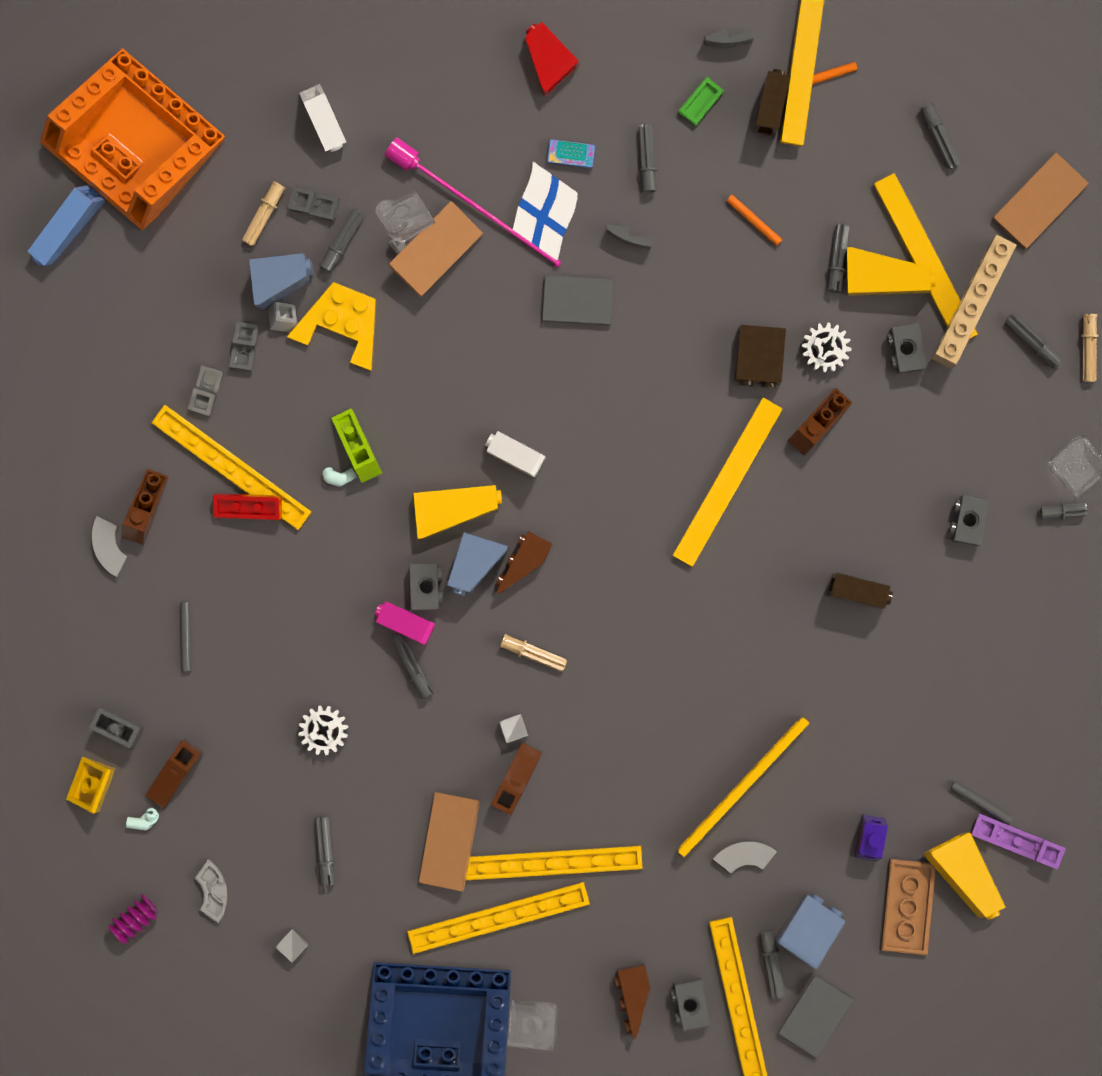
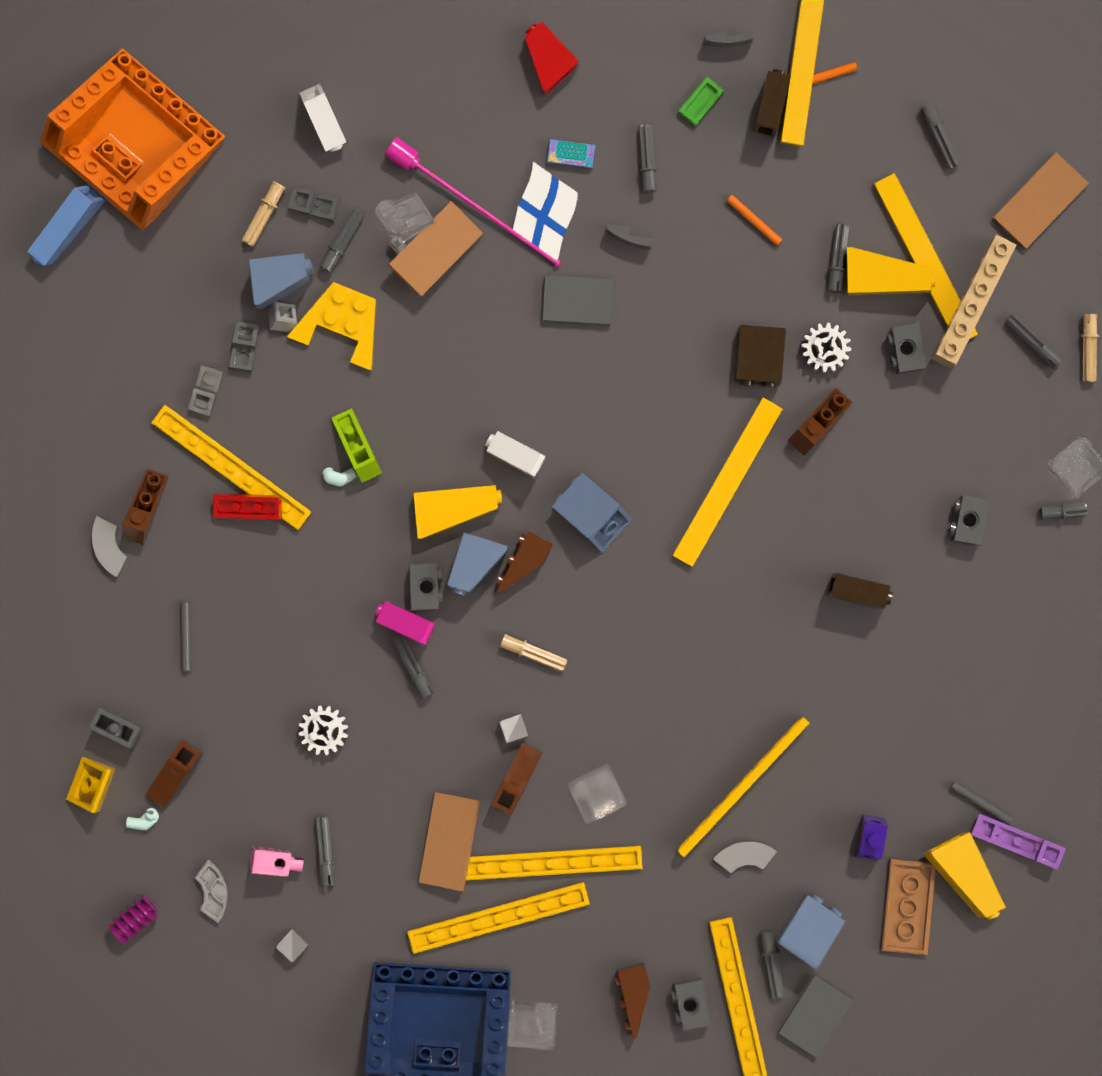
(263, 861): none -> bright pink torso
(592, 512): none -> sand blue slope
(596, 793): none -> clear slope

